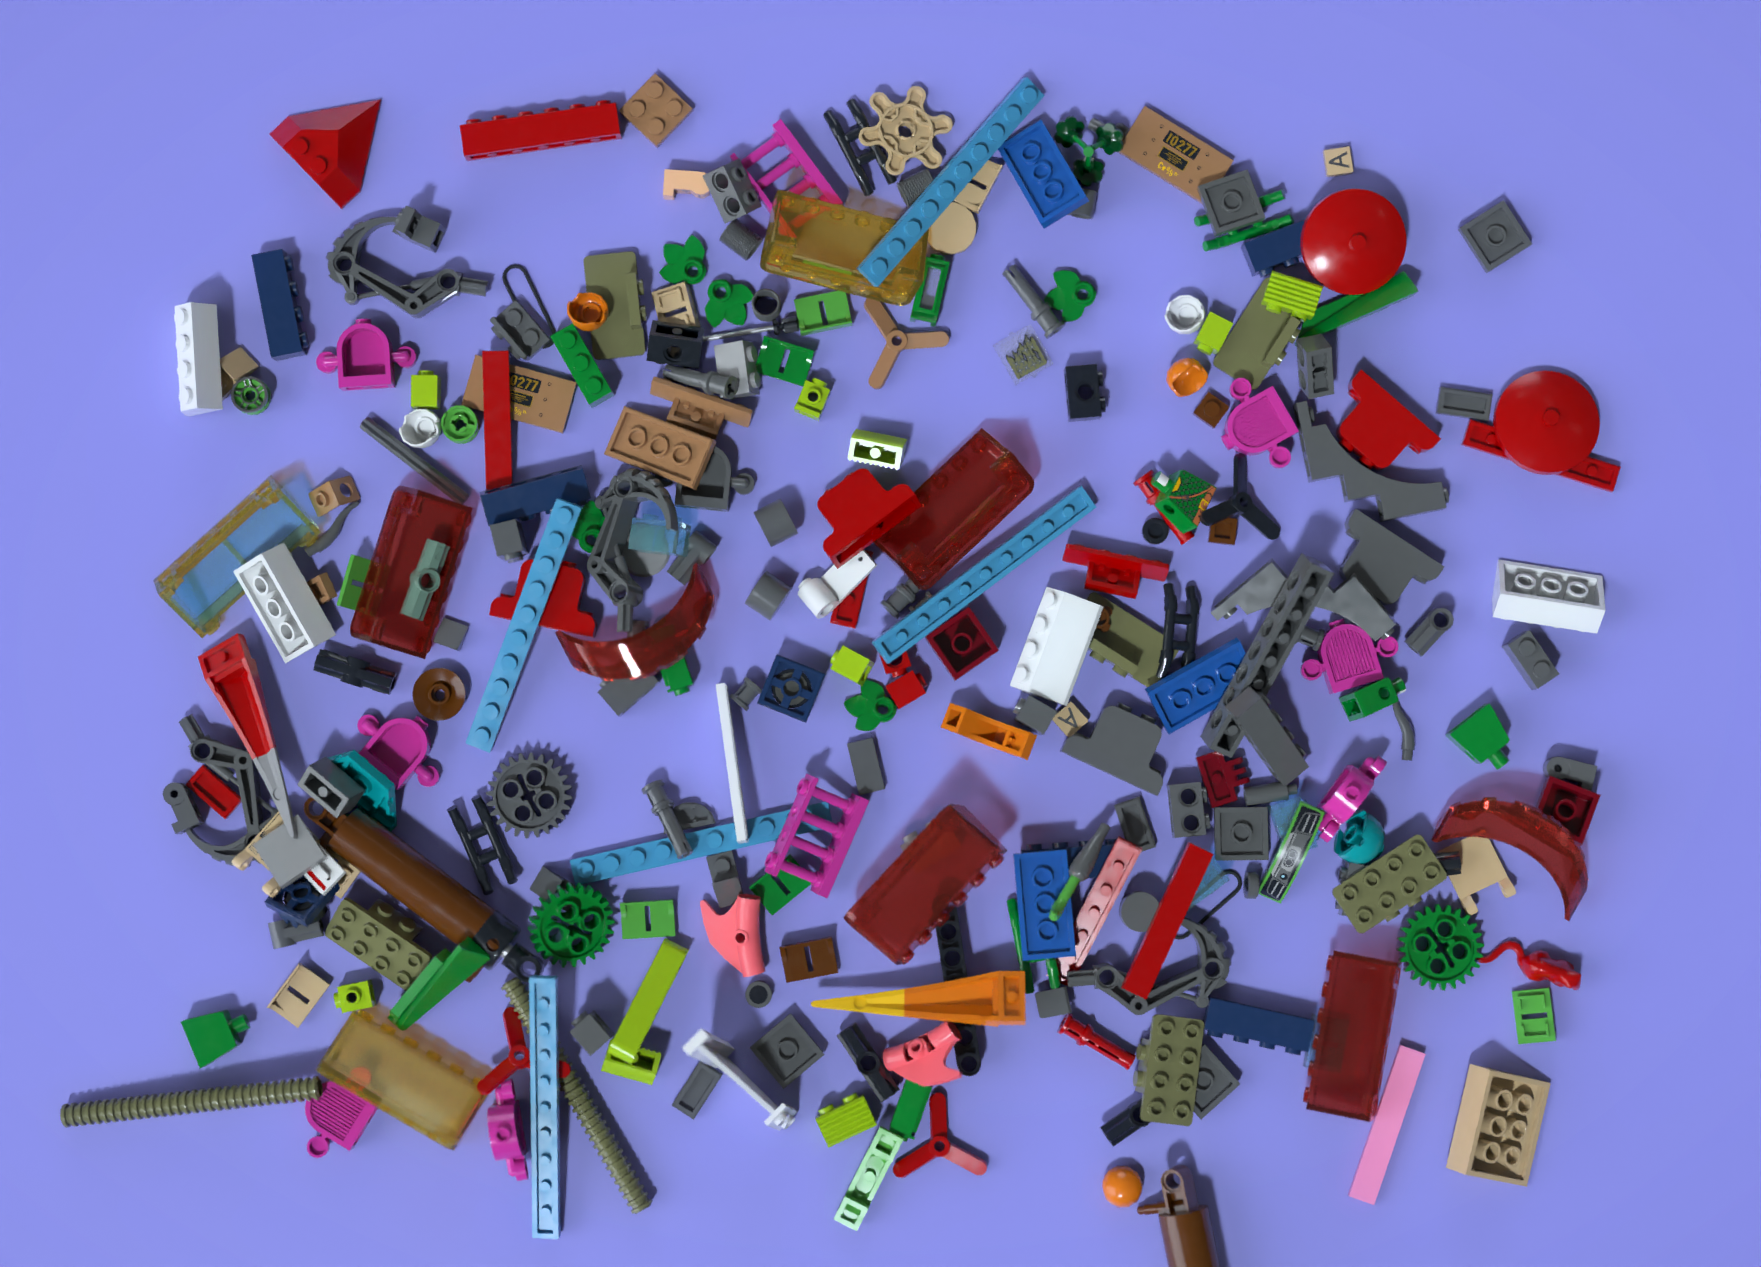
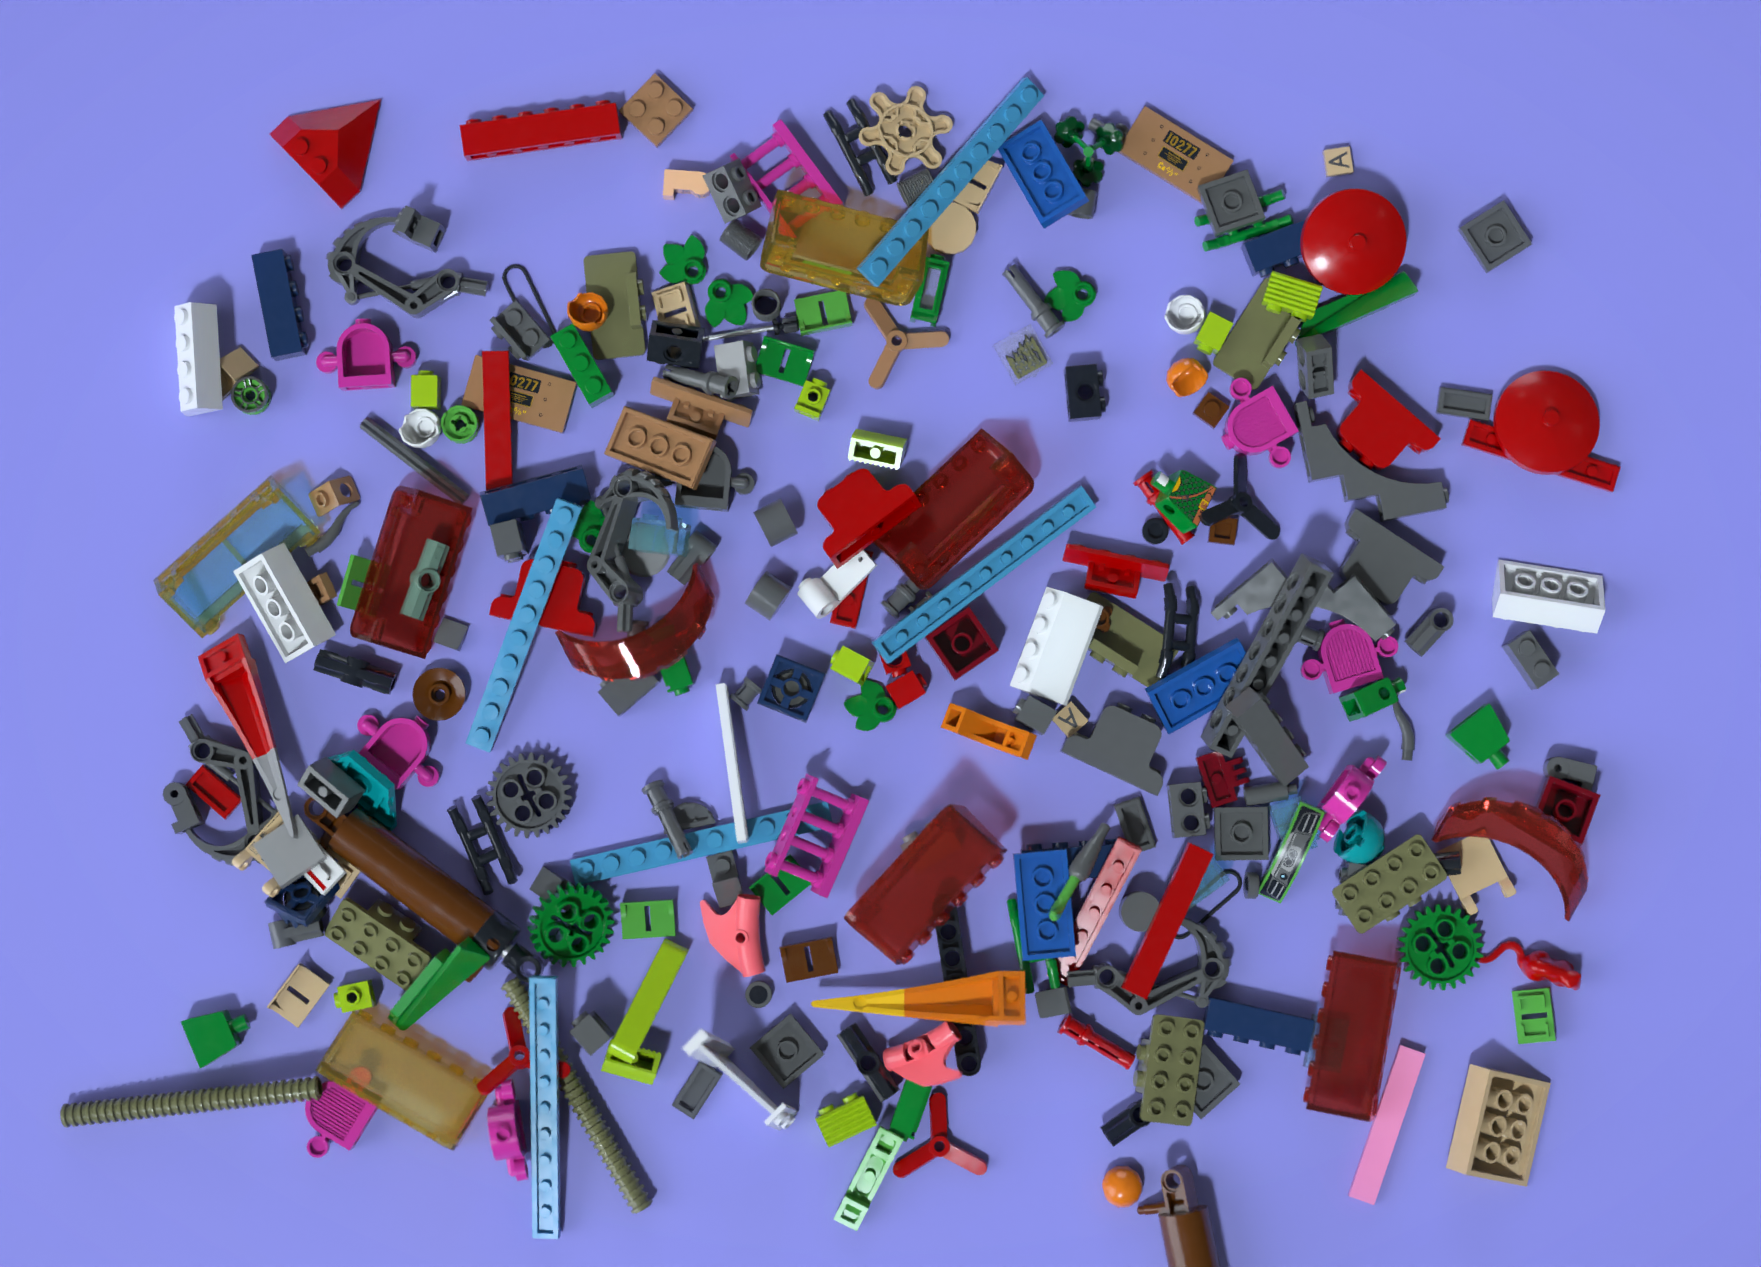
(865, 766): dark grey tile -> none

